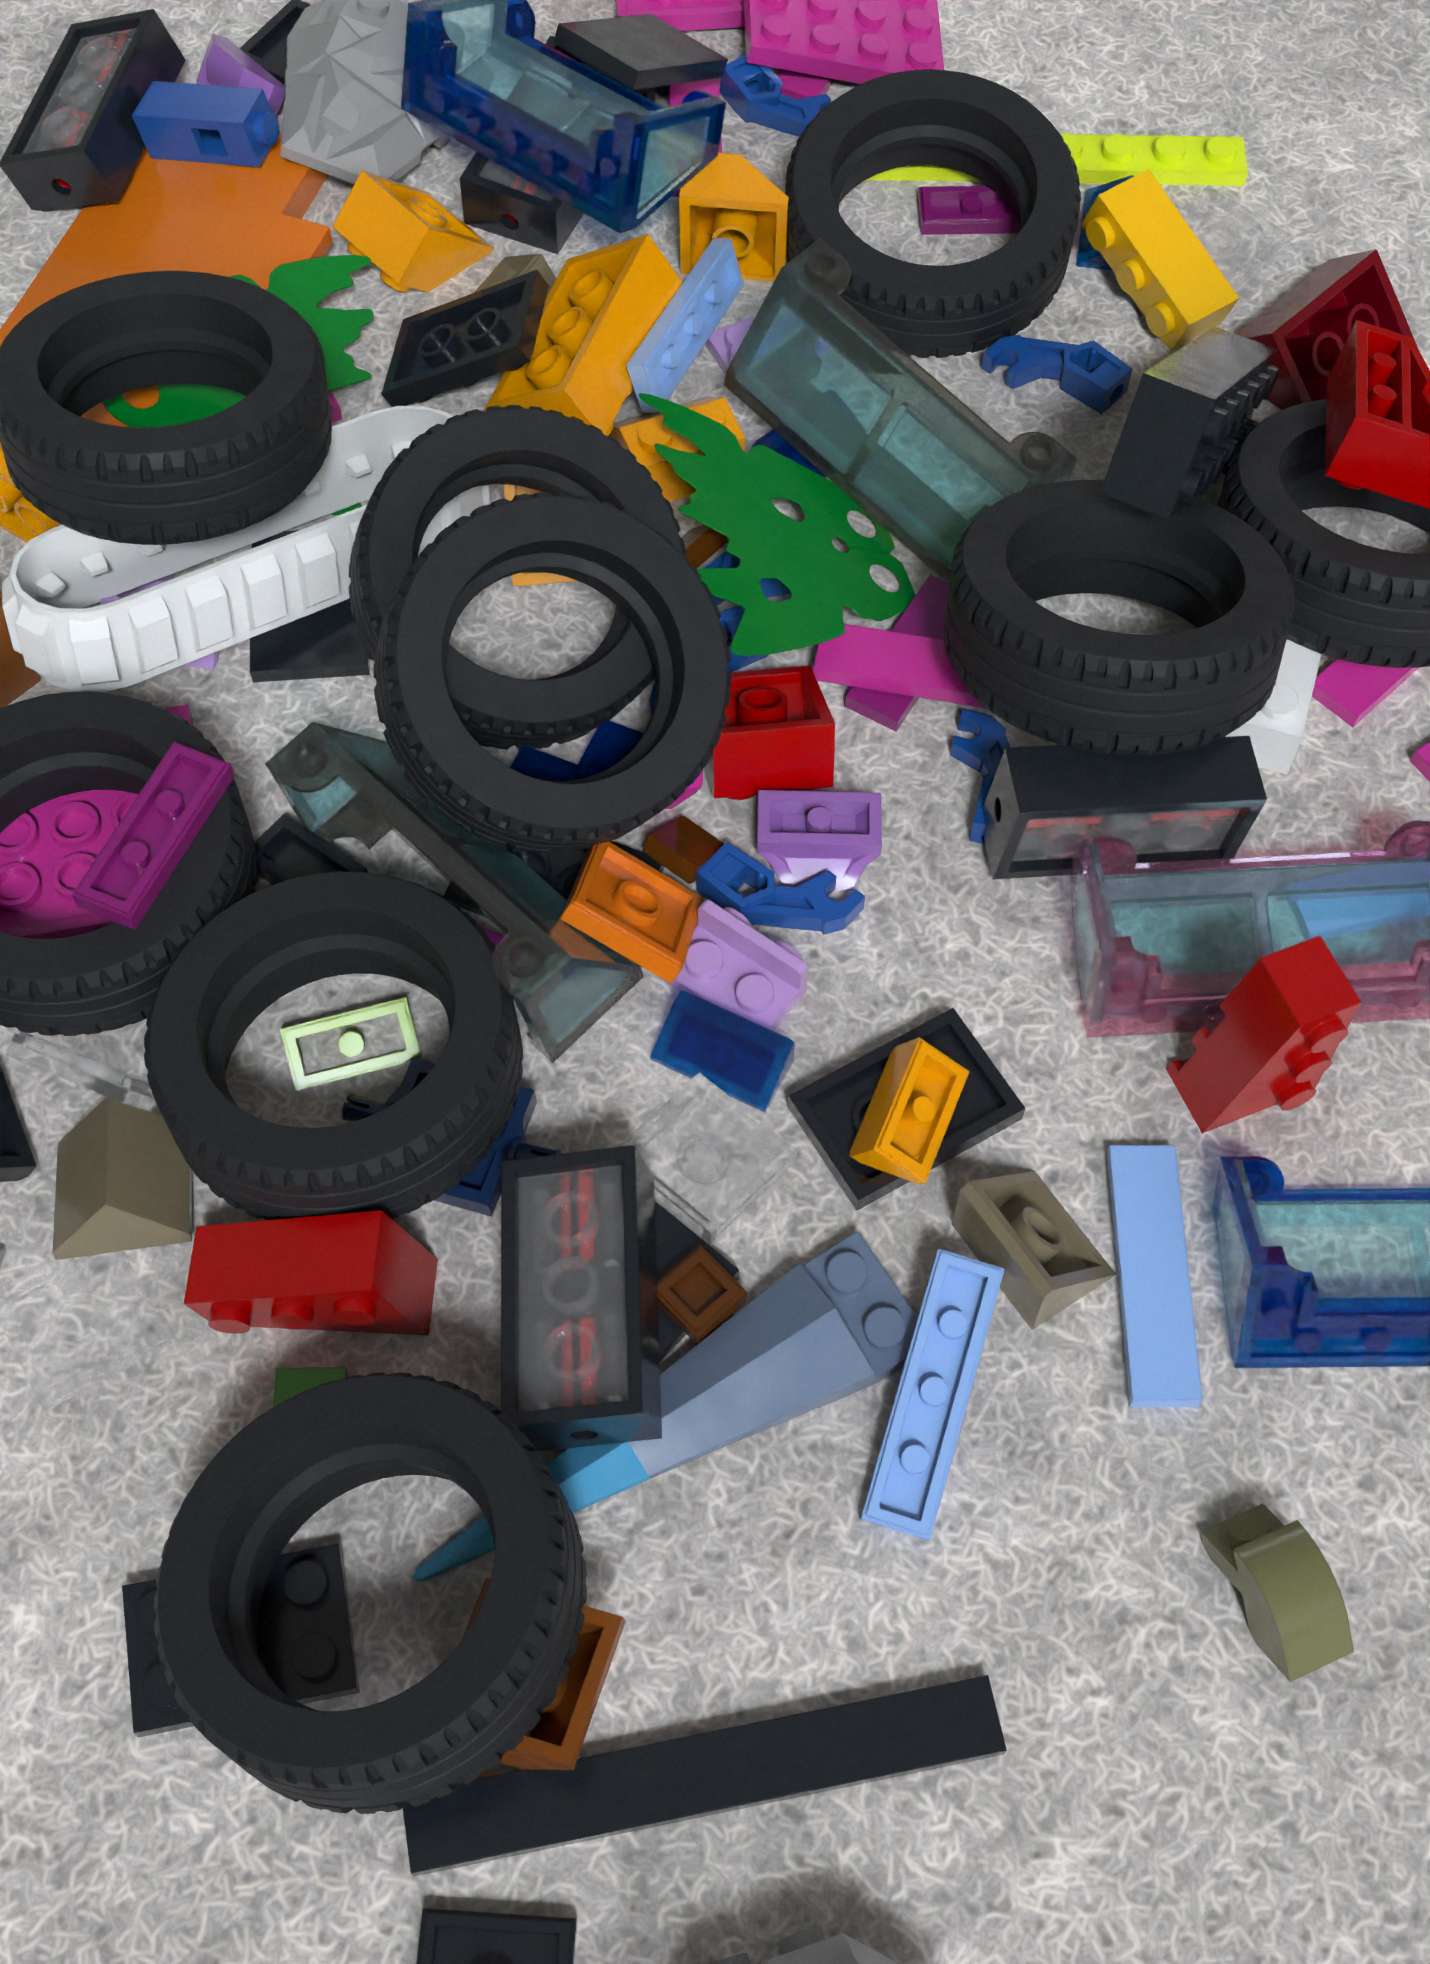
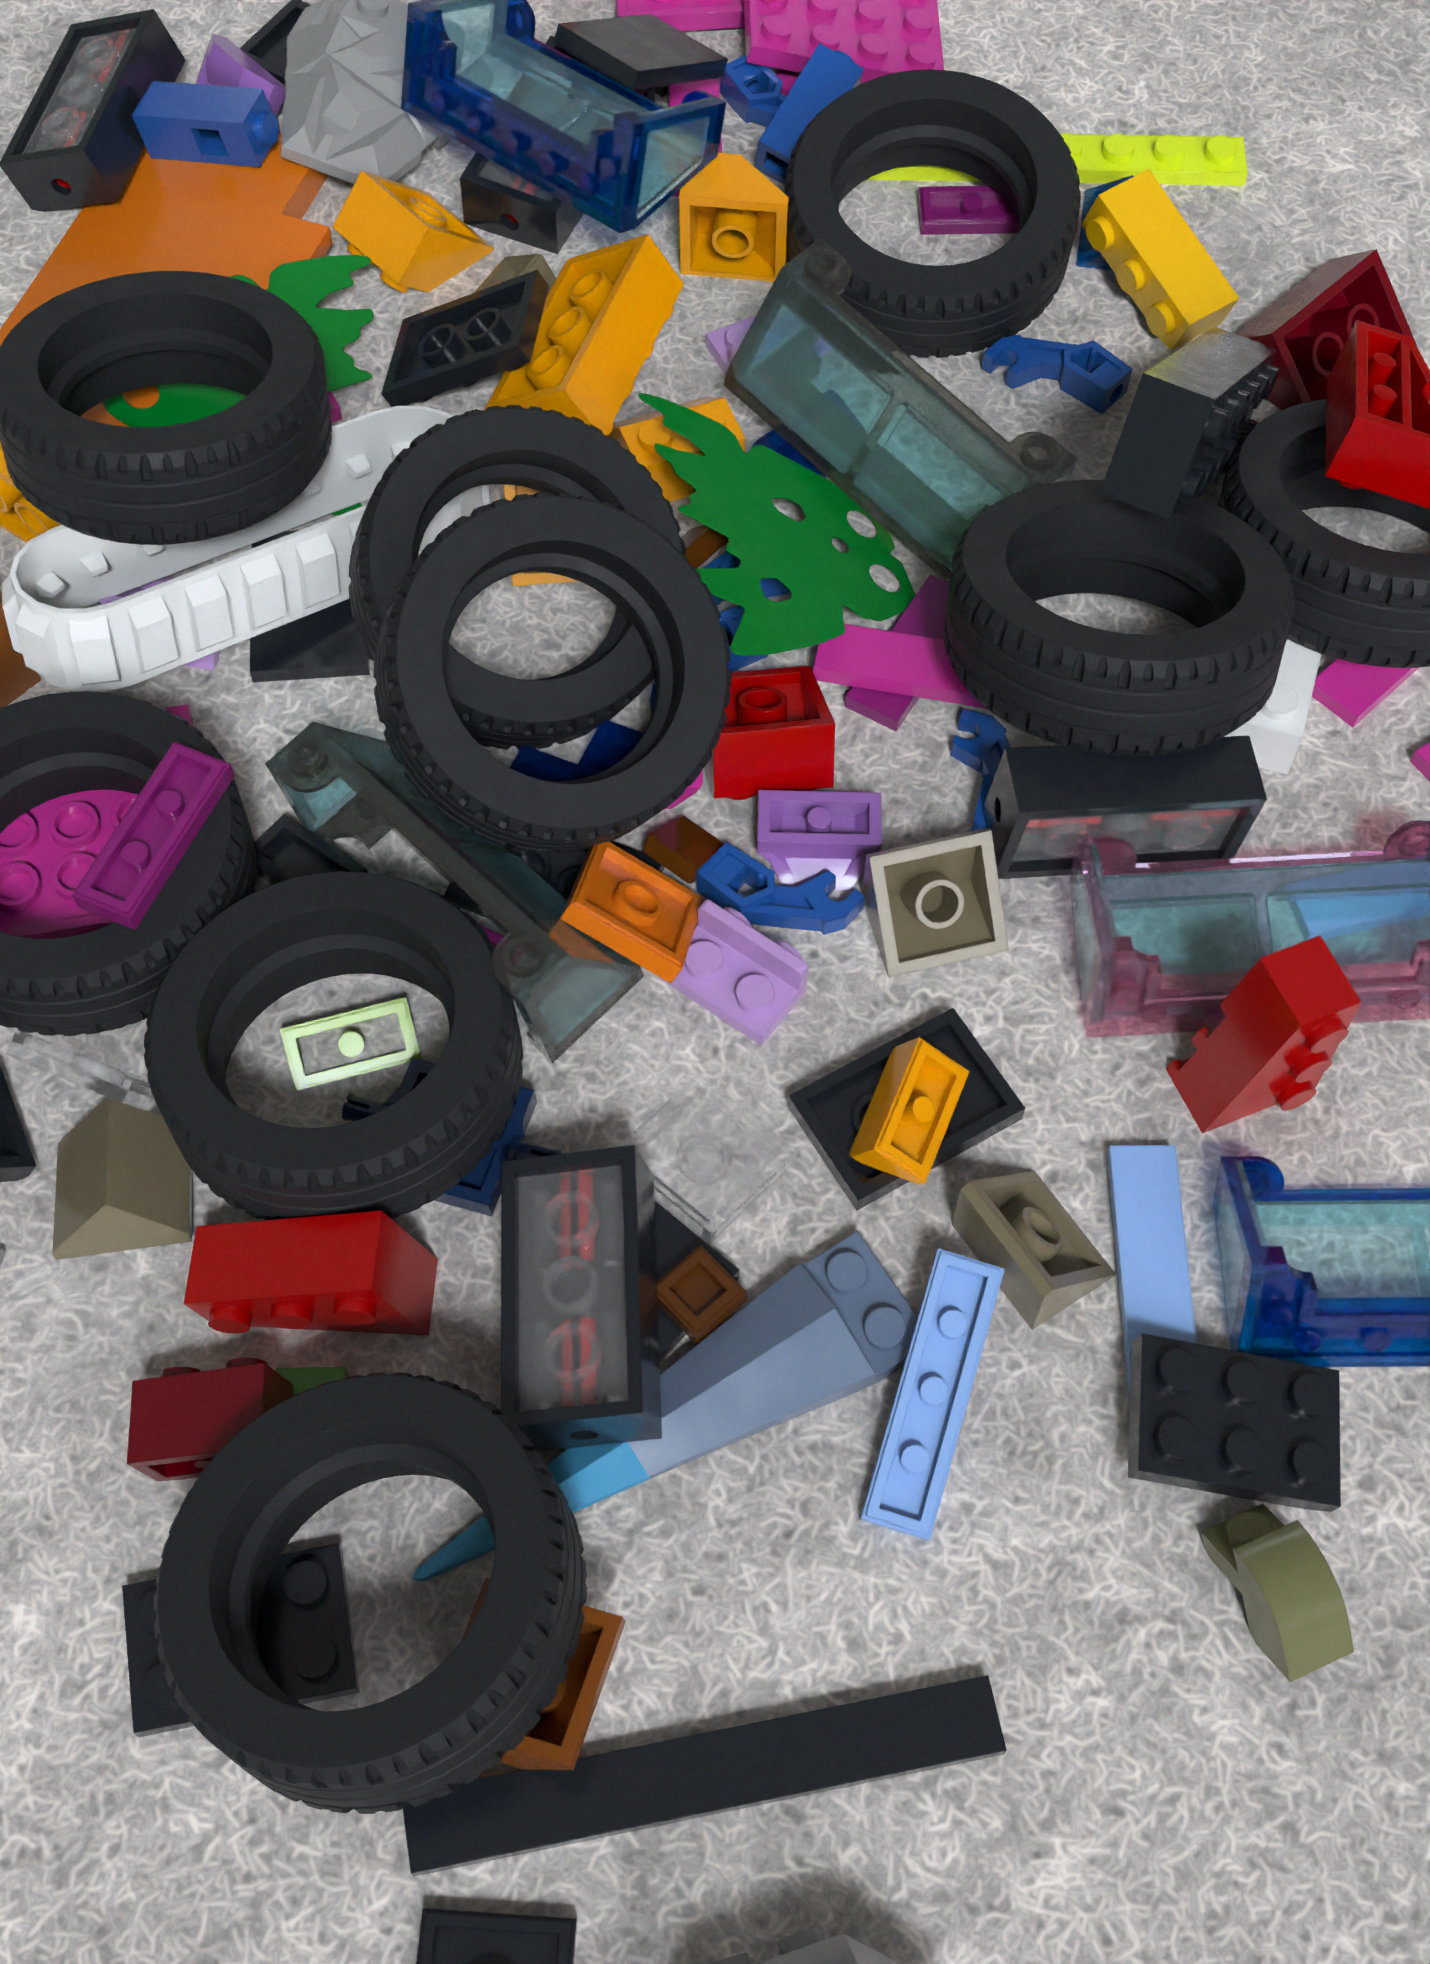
(194, 1413): none -> dark red brick
(686, 323): light blue tile -> none
(725, 1048): clear blue slope -> none
(820, 82): none -> blue brick
(935, 902): none -> dark tan slope
(1234, 1424): none -> black plate

